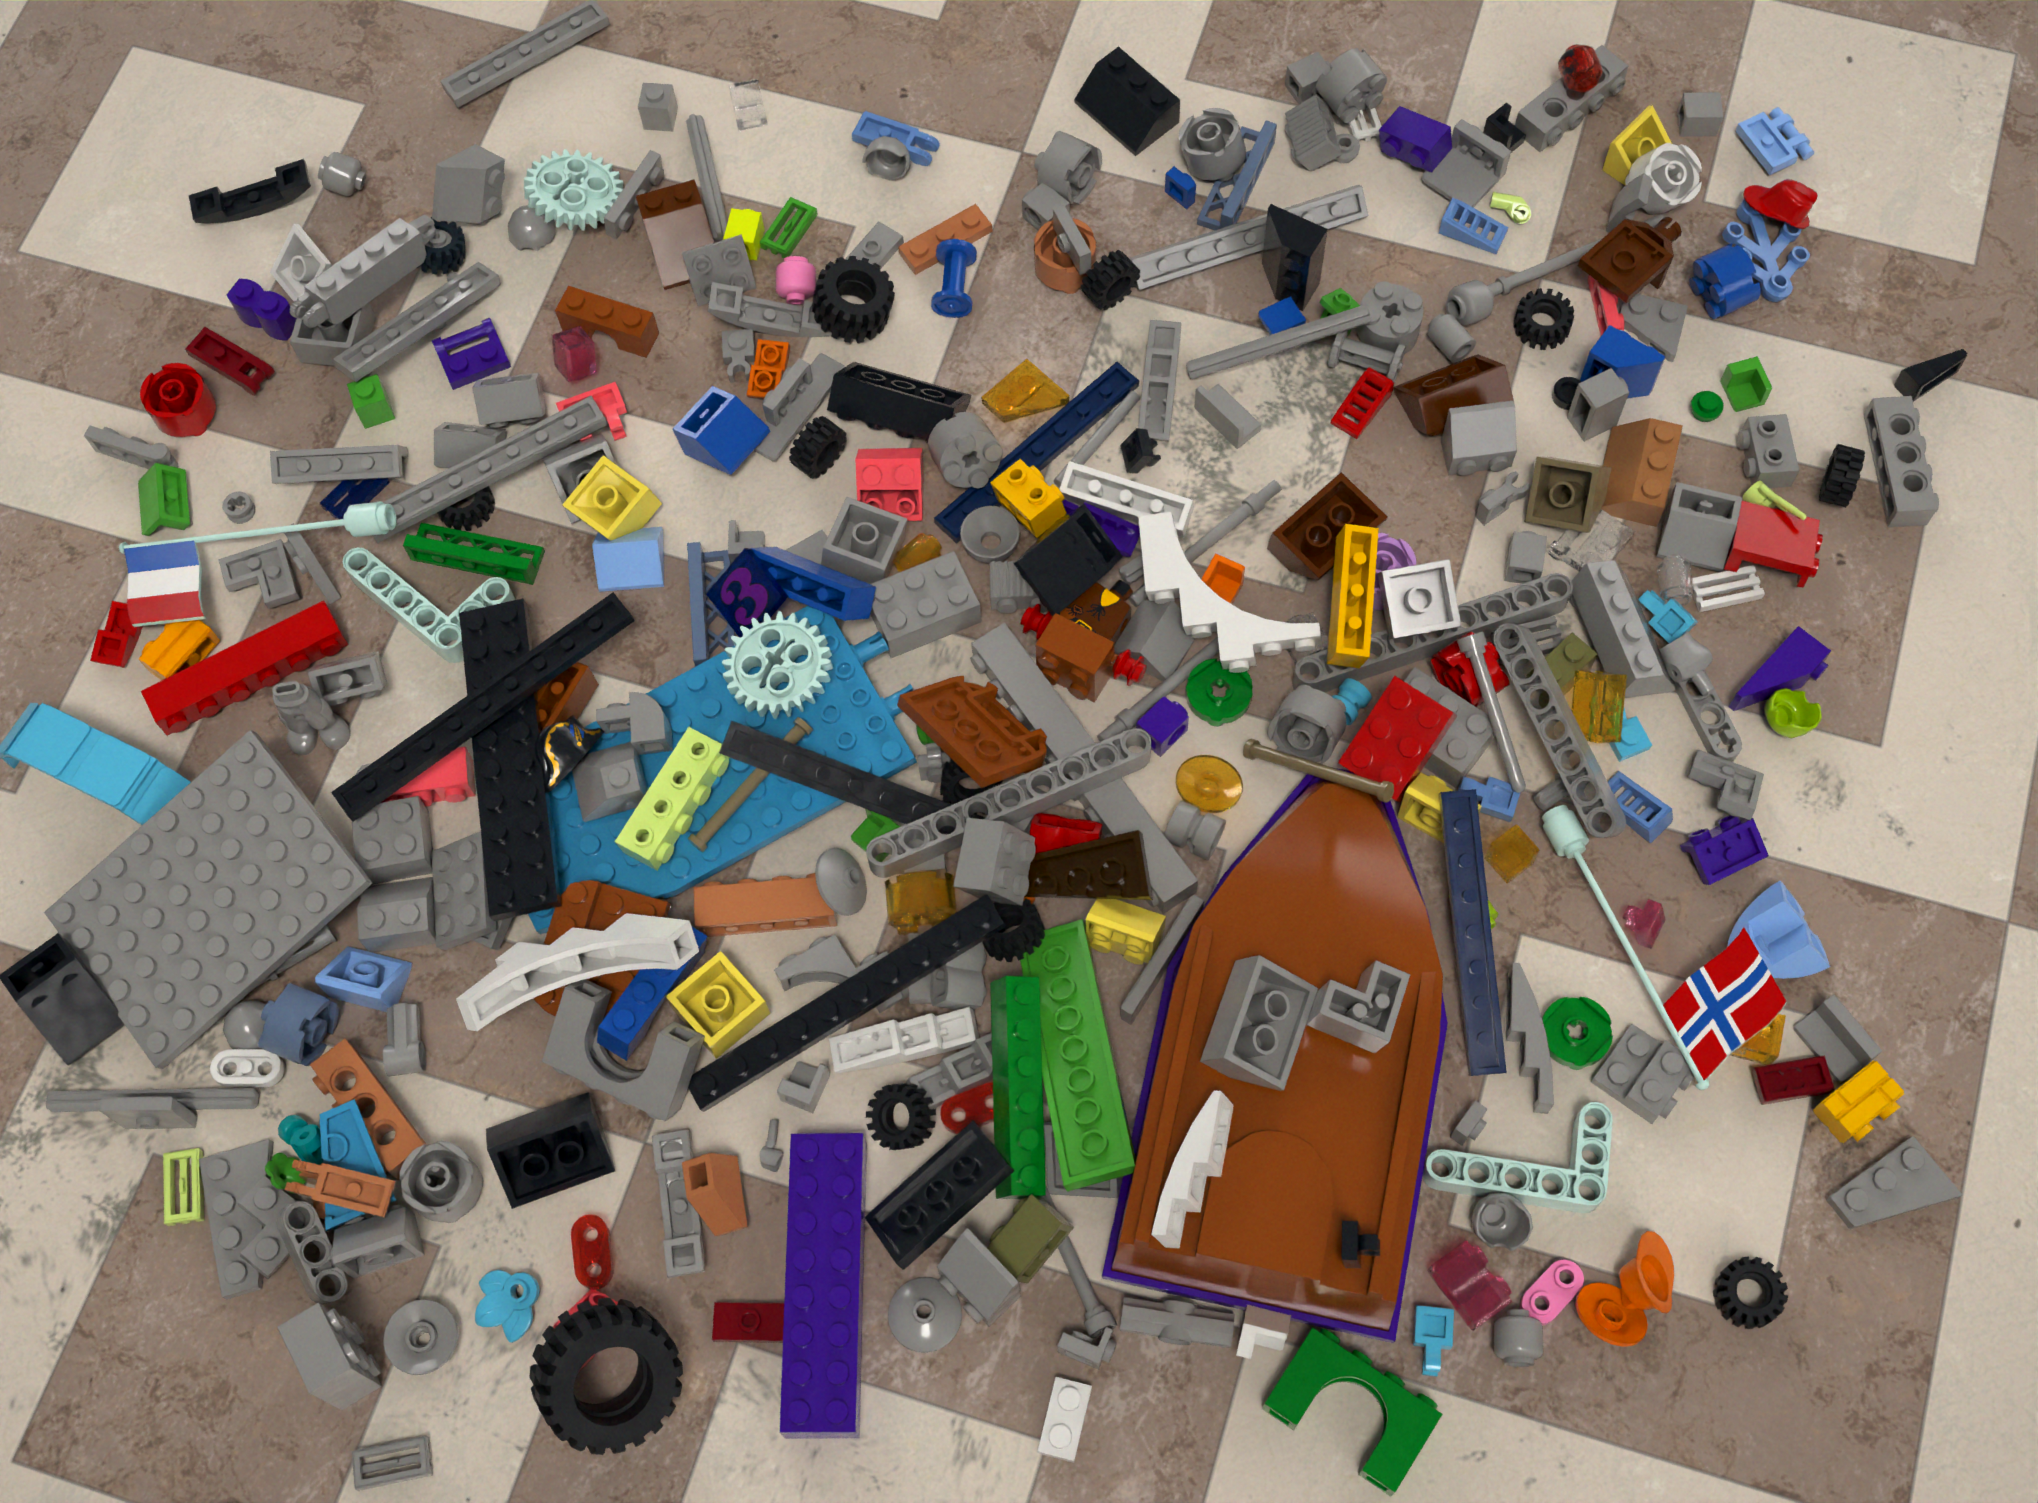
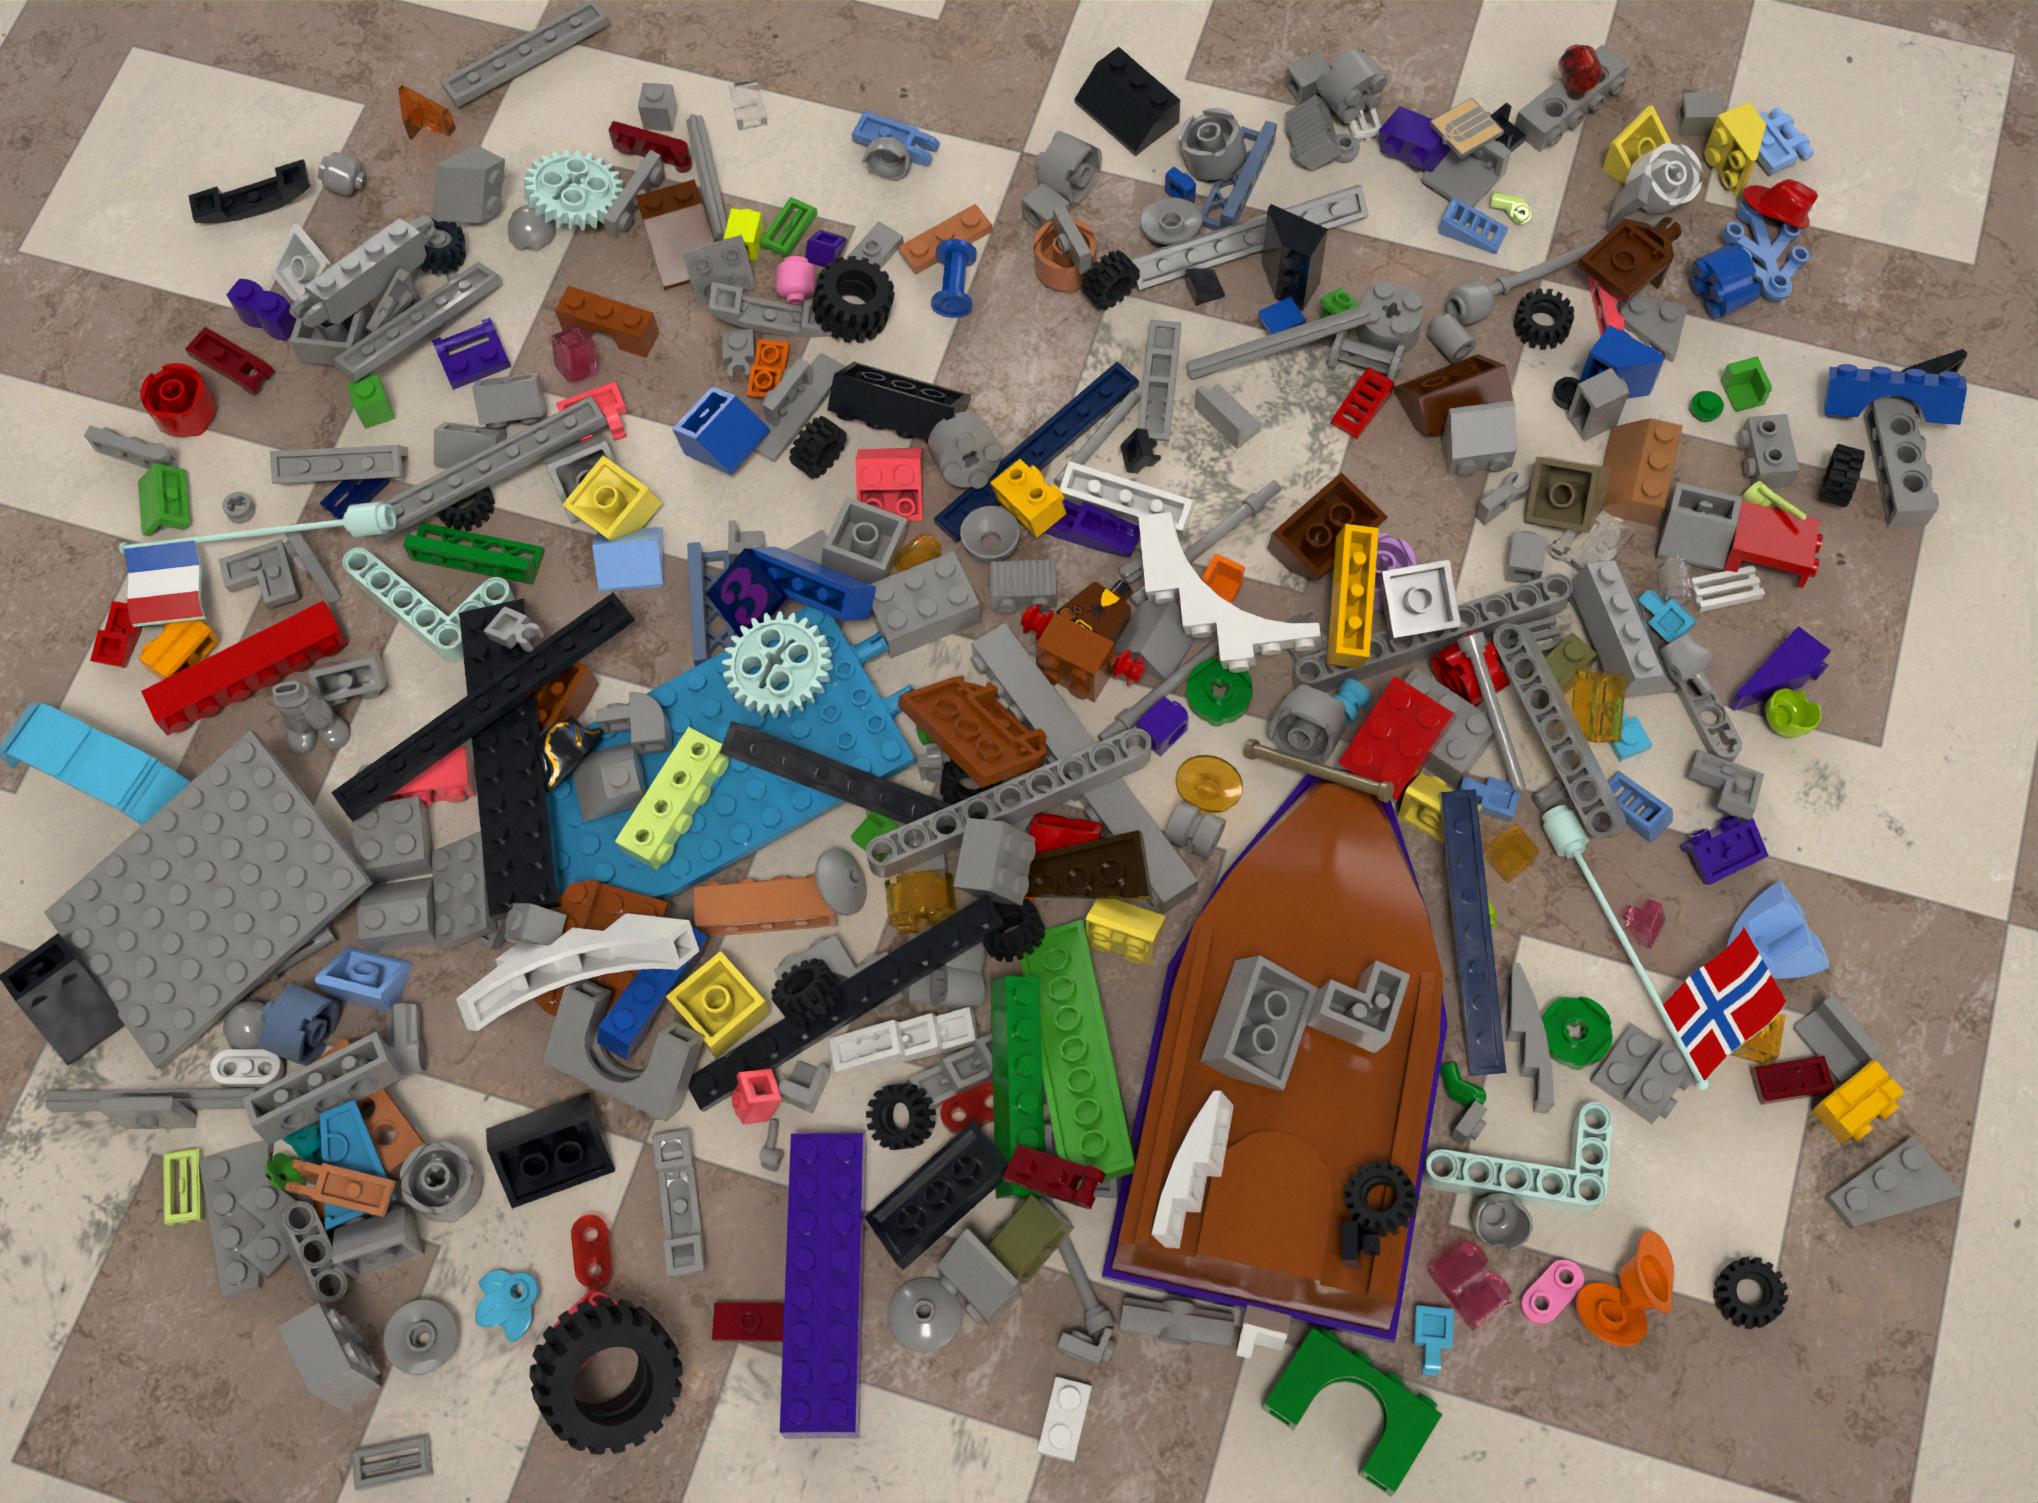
(321, 1086): none -> light grey brick
(398, 297): none -> light grey wing
(420, 112): none -> clear orange slope
(511, 628): none -> light grey plate
(533, 924): none -> light grey brick
(640, 141): none -> dark red plate
(716, 1191): nougat slope -> none
(743, 792): dark tan bar -> none
(748, 1099): none -> coral brick
(806, 991): none -> black tyre
(824, 248): none -> dark purple slope
(1024, 393): clear yellow wing -> none
(1053, 1176): none -> dark red plate
(1068, 559): black slope -> none
(1160, 960): light grey tile -> none
(1171, 220): none -> light grey dish
(1203, 285): none -> black slope
(1368, 1179): none -> black tyre
(1459, 1090): none -> green arm
(1466, 128): none -> piece
(1518, 1338): light grey head -> none
(1735, 146): none -> light yellow slope
(1937, 395): none -> blue arch

